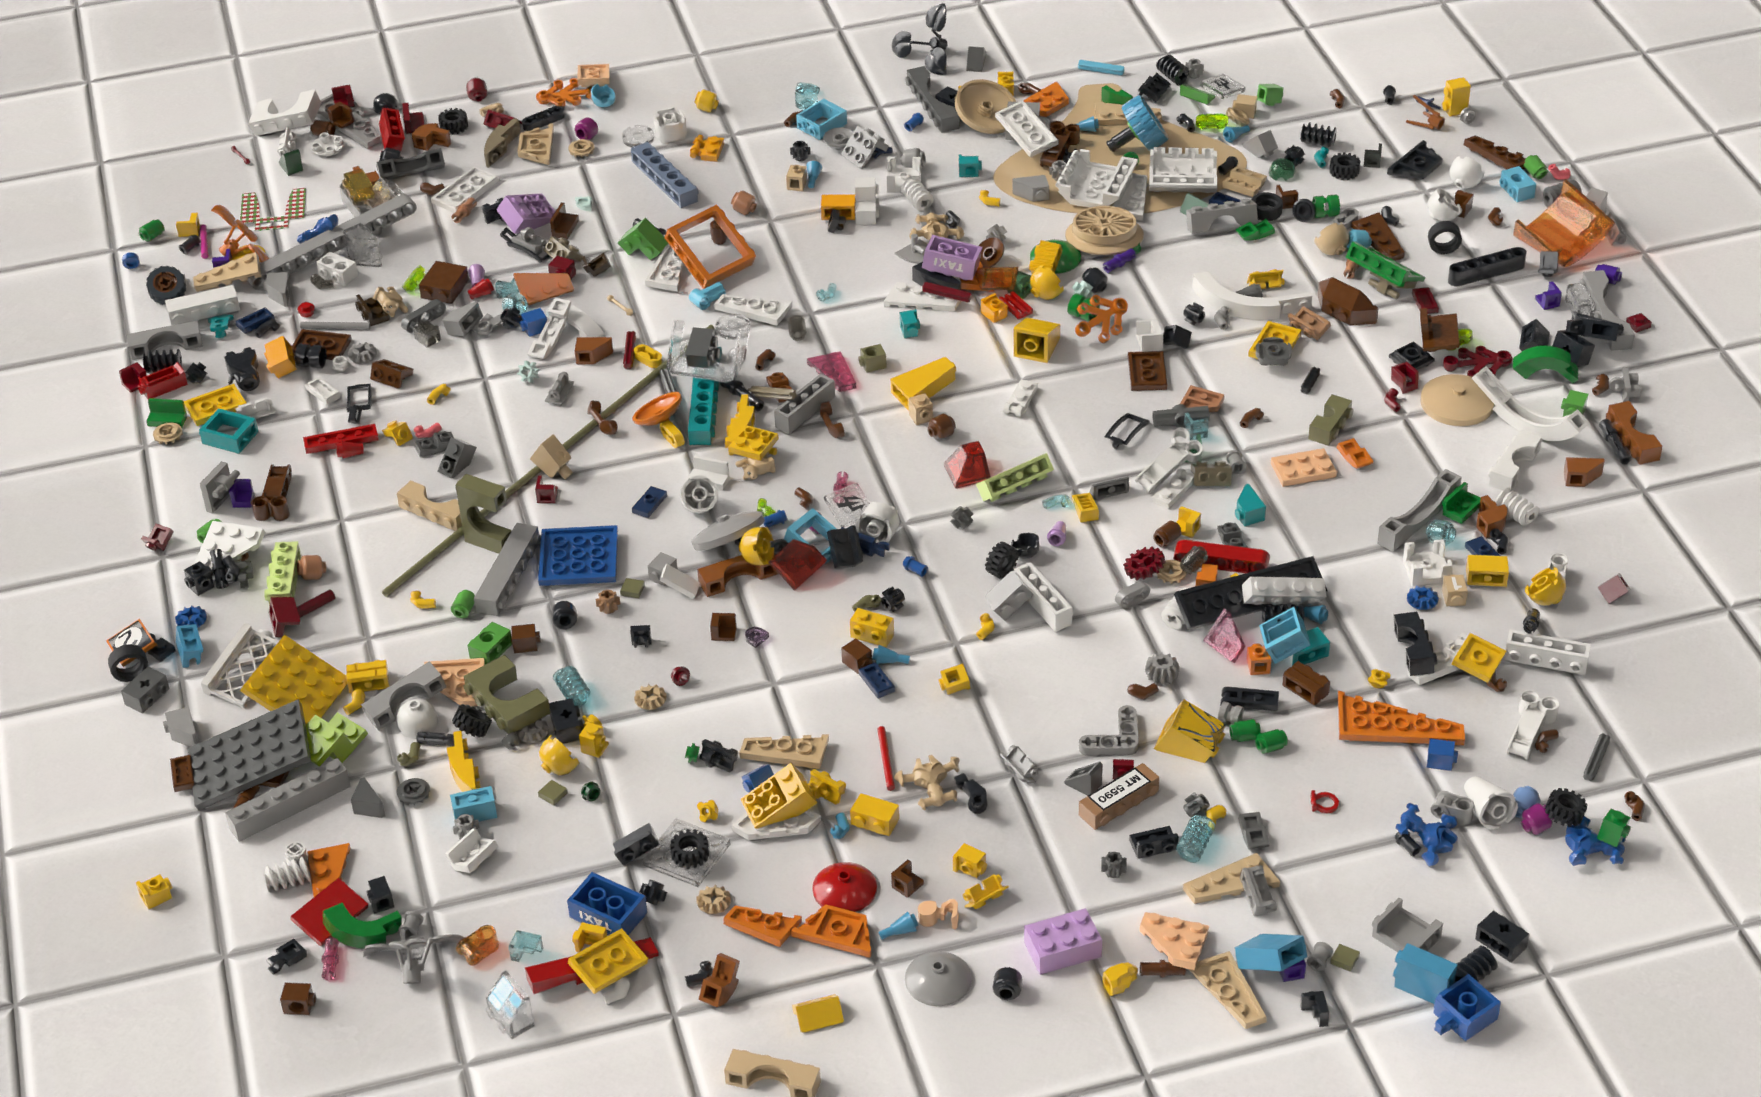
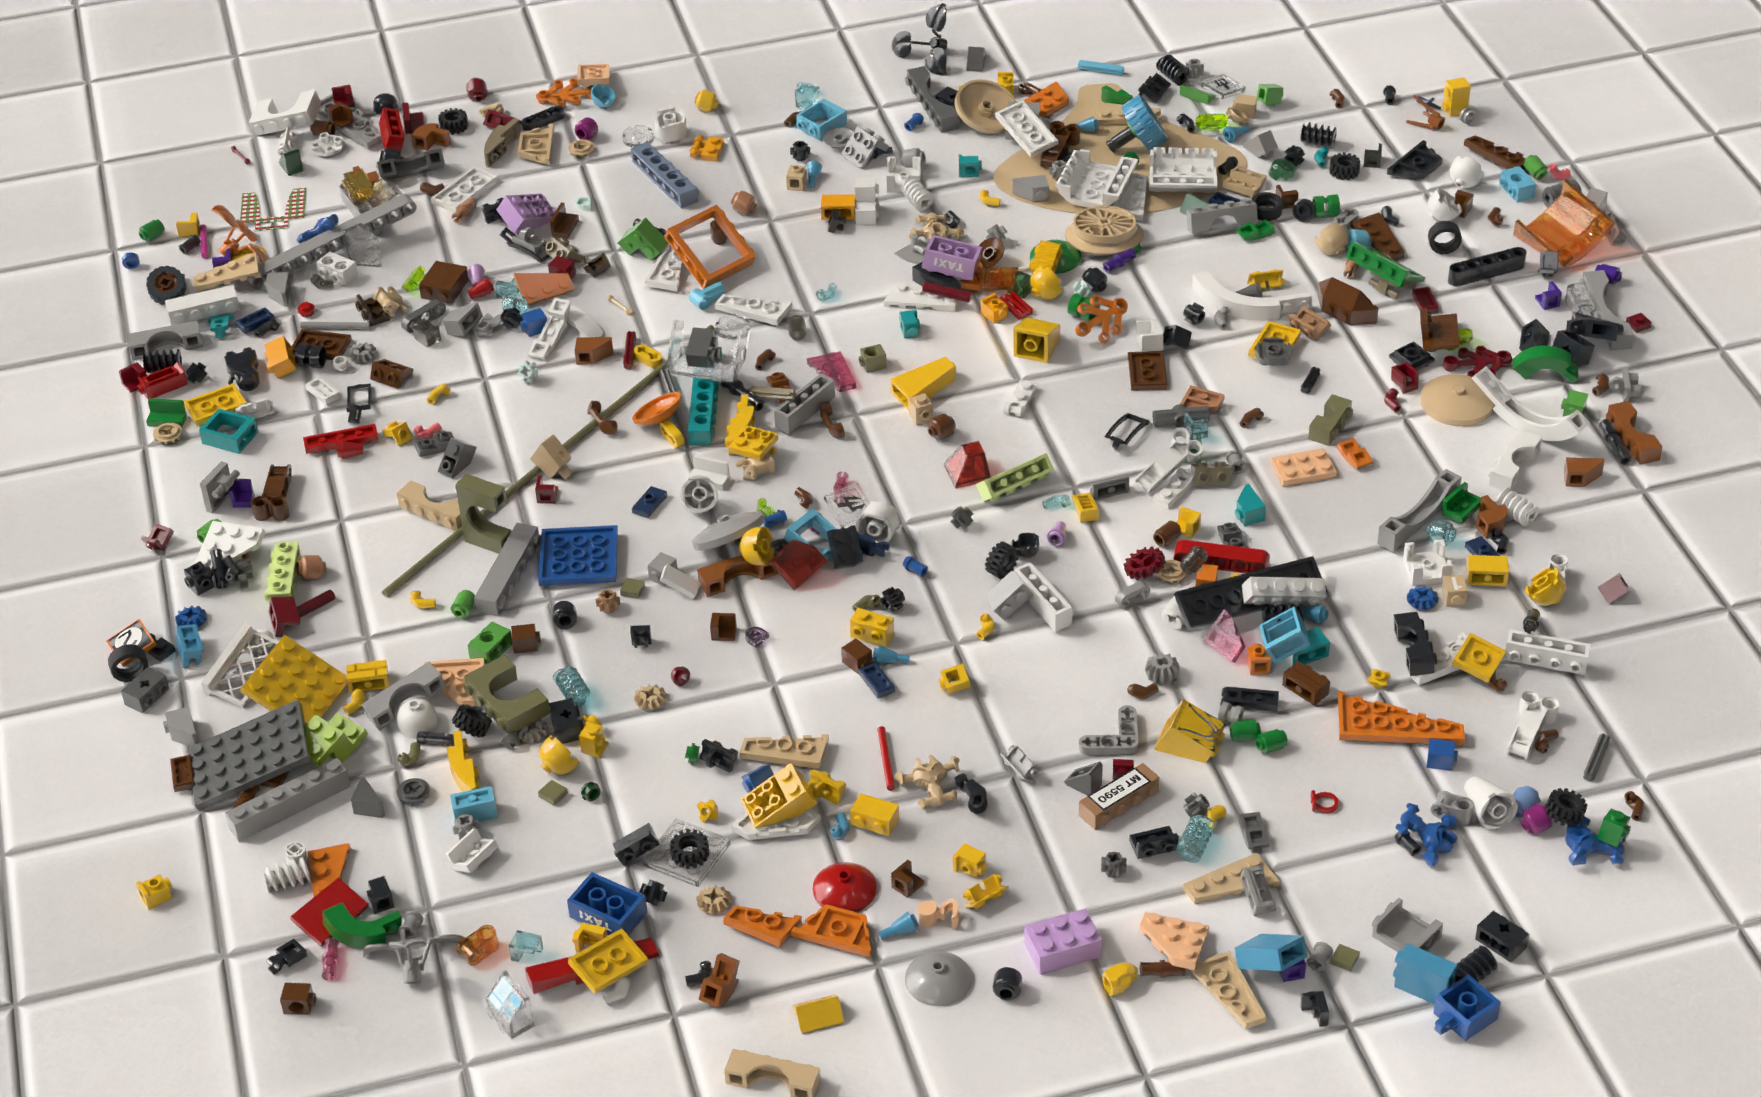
(560, 389): light grey hinge -> none

